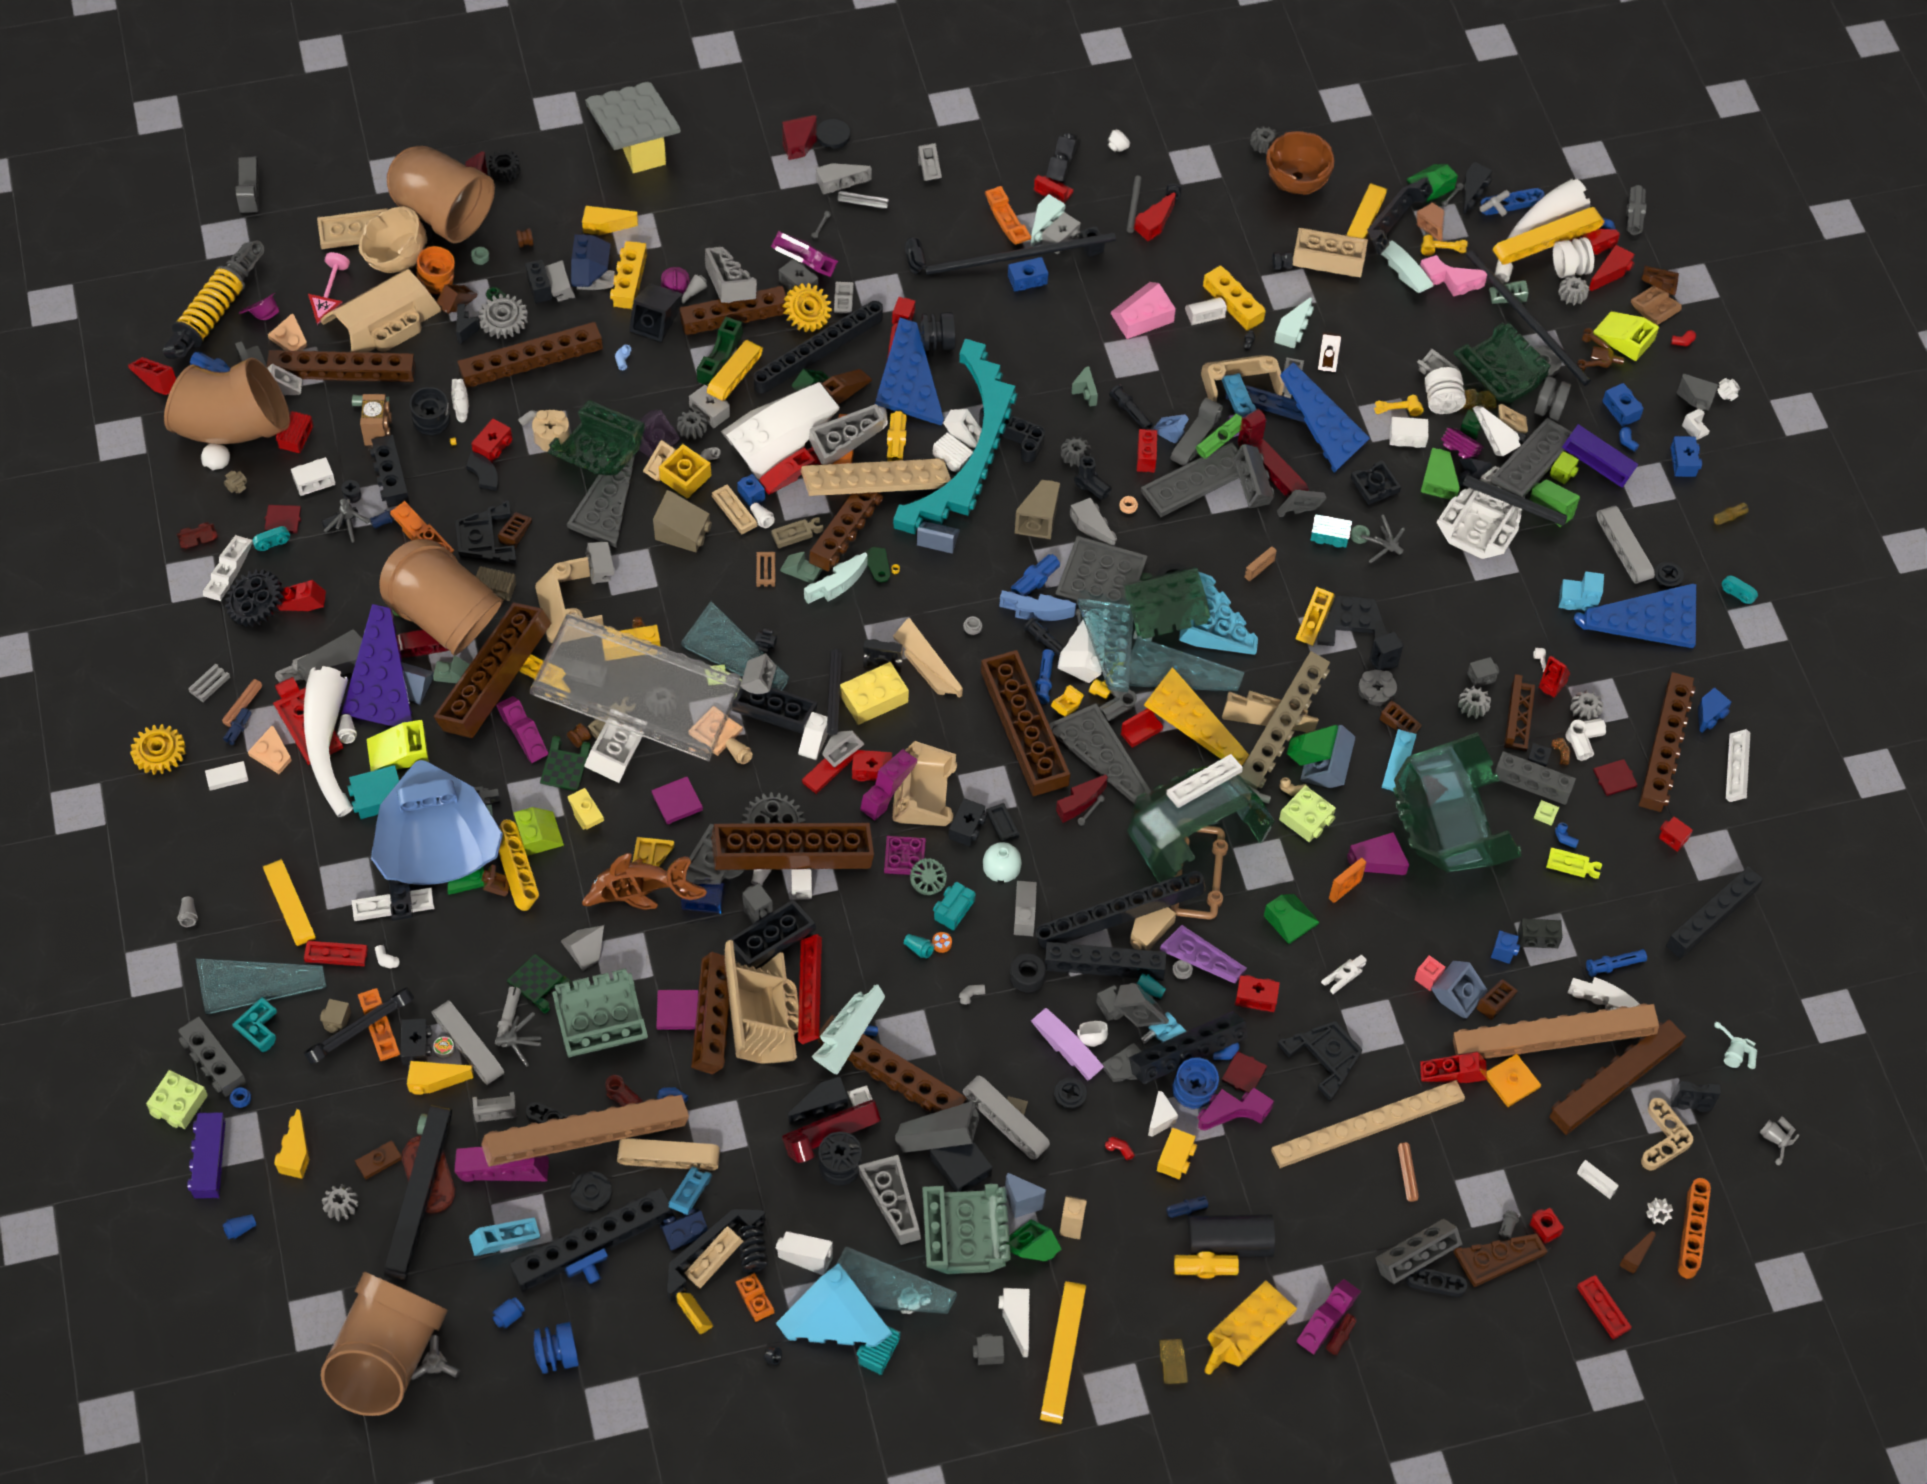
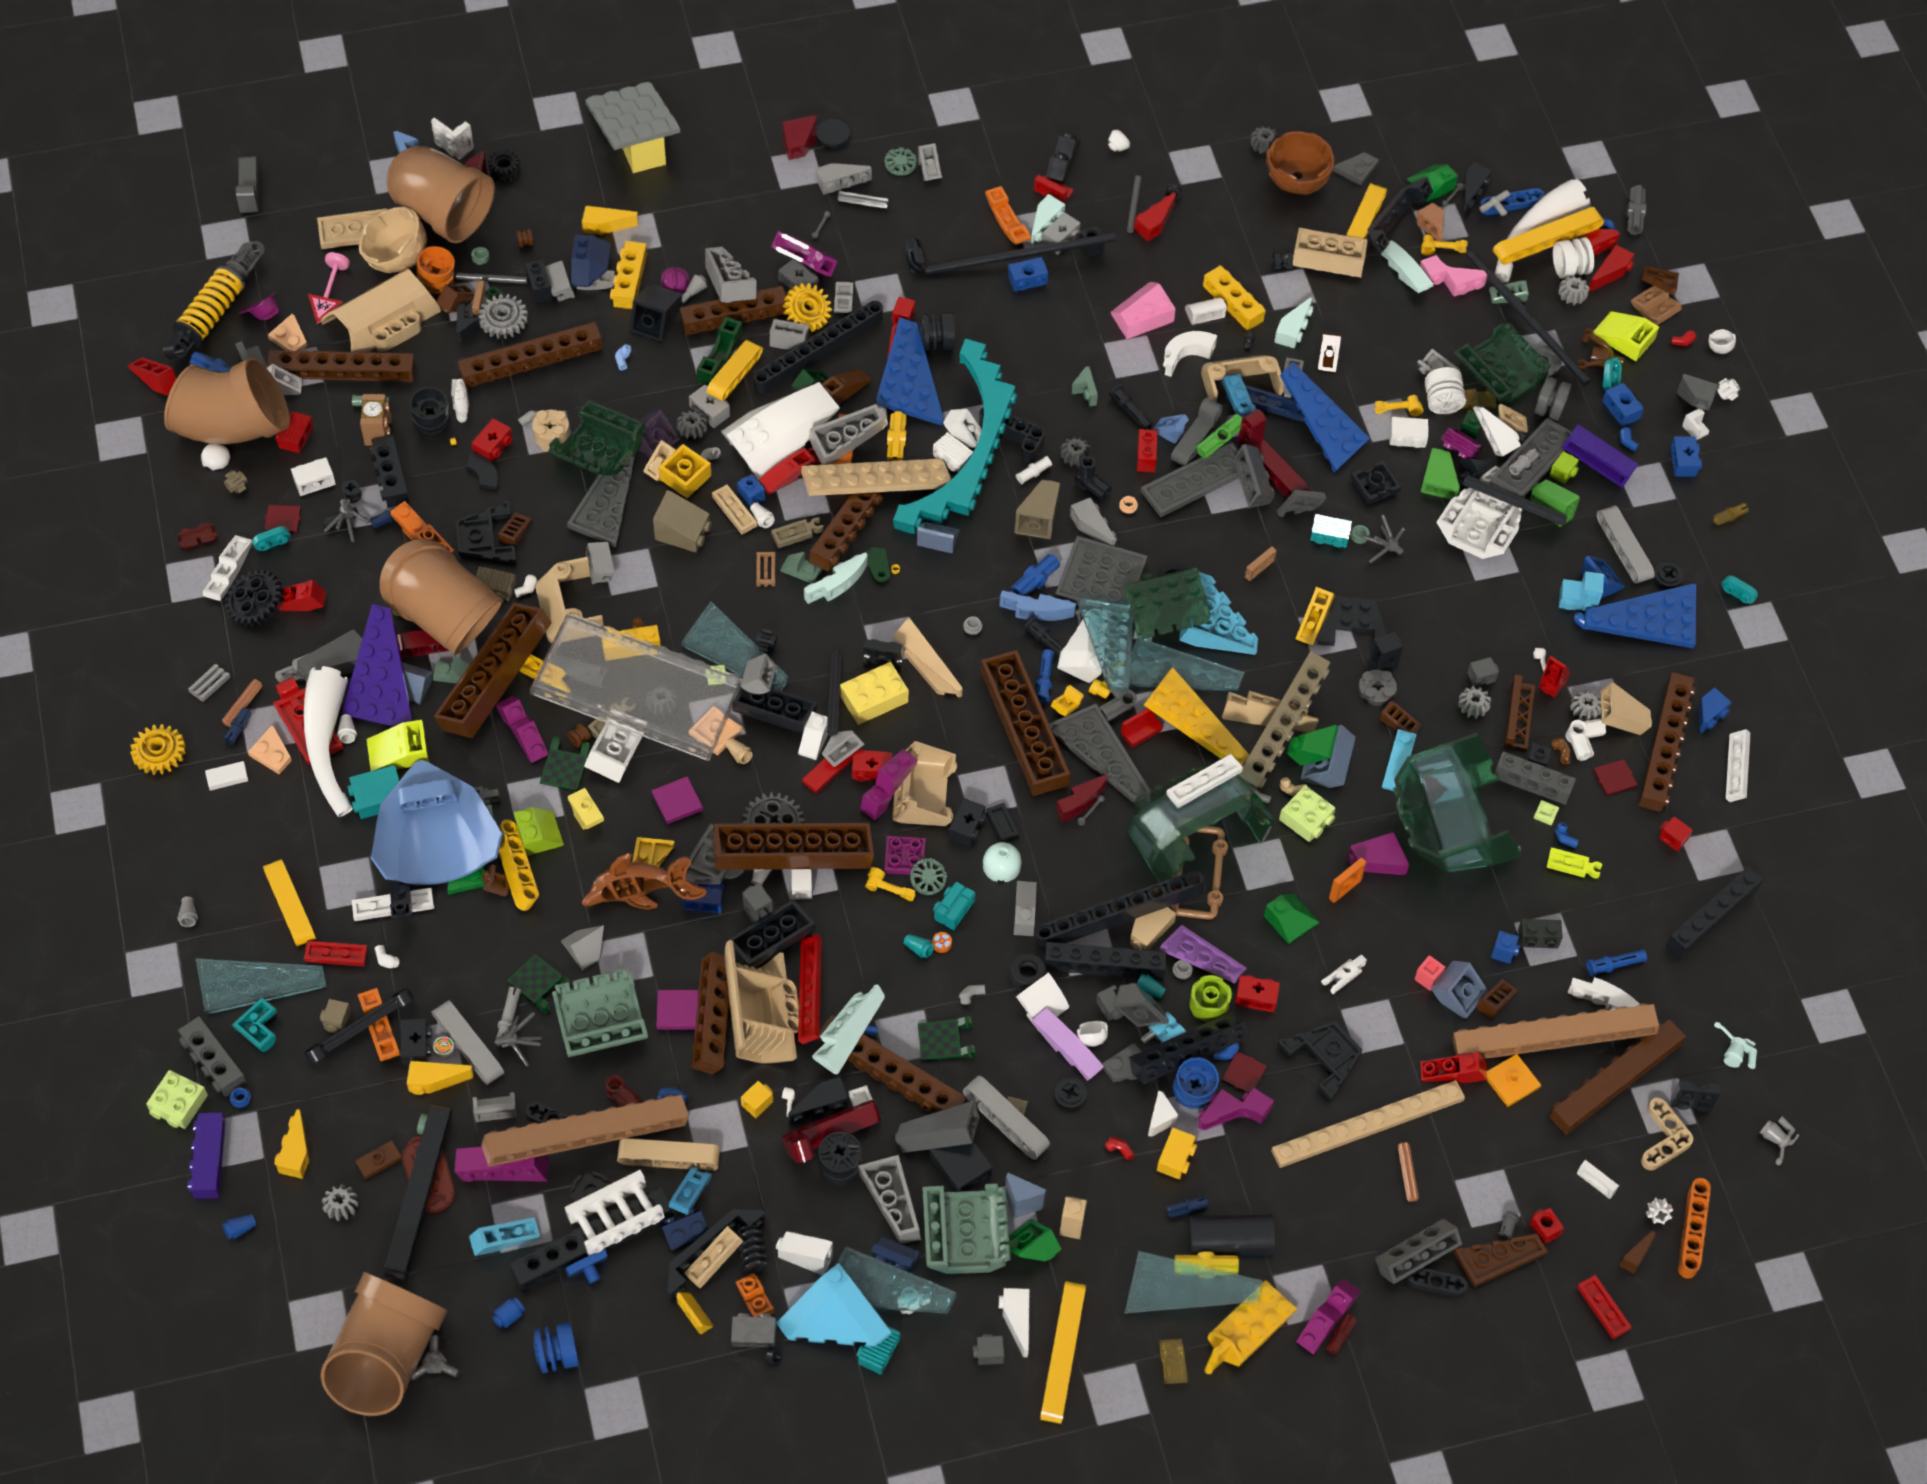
(404, 141): none -> medium blue slope
(455, 142): none -> white bracket
(479, 298): none -> medium nougat tile
(491, 278): none -> dark grey bar
(528, 587): none -> white arm
(606, 1196): none -> white fence
(753, 1331): none -> flat silver brick
(757, 1099): none -> yellow brick
(787, 334): none -> light grey brick
(788, 1094): none -> white hand
(876, 880): none -> yellow brick
(895, 1253): none -> dark blue bracket
(900, 161): none -> sand green wheel
(942, 1039): none -> dark green flag
(1033, 470): none -> white pin
(1043, 995): none -> white slope
(1175, 1284): none -> clear light blue wing
(1186, 344): none -> white arch
(1210, 998): none -> lime brick
(1357, 168): none -> dark grey wing
(1523, 461): none -> light grey axle
(1611, 581): none -> blue slope
(1612, 373): none -> teal plate
(1623, 710): none -> tan slope
(1722, 341): none -> white hair

